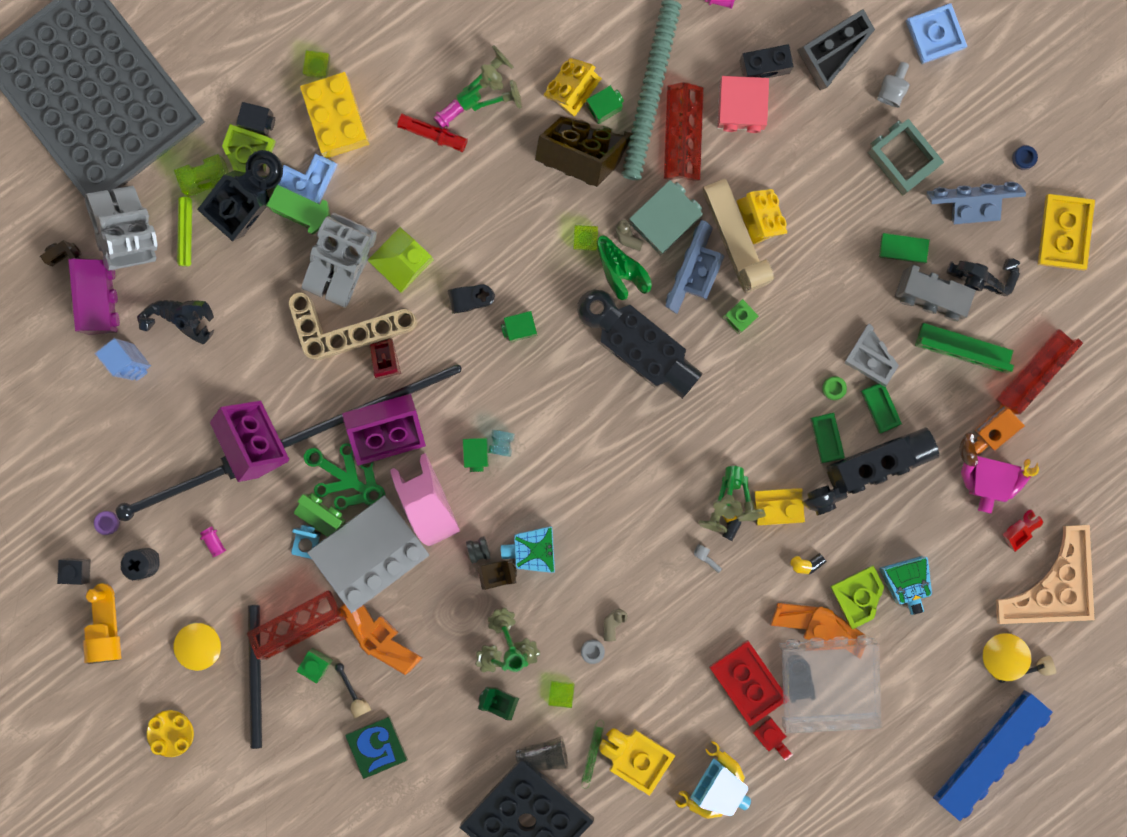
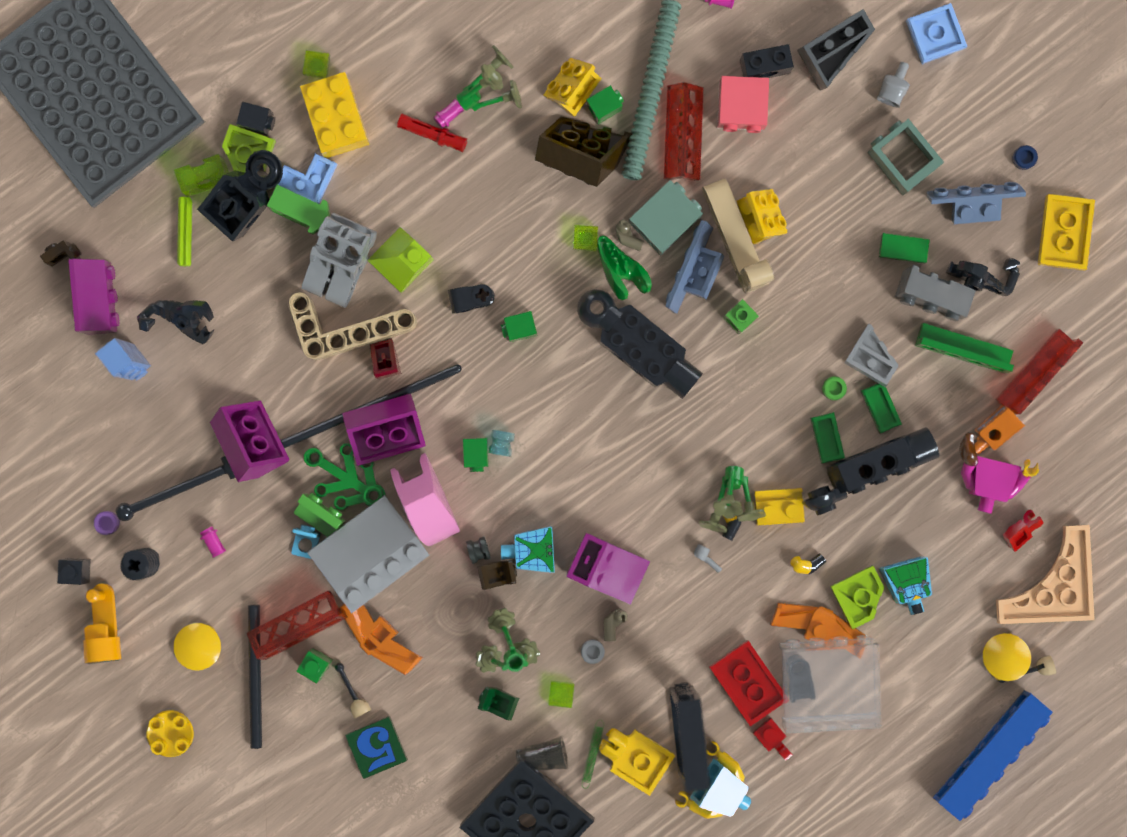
(121, 228): light grey connector -> none
(607, 568): none -> magenta slope
(689, 737): none -> black window

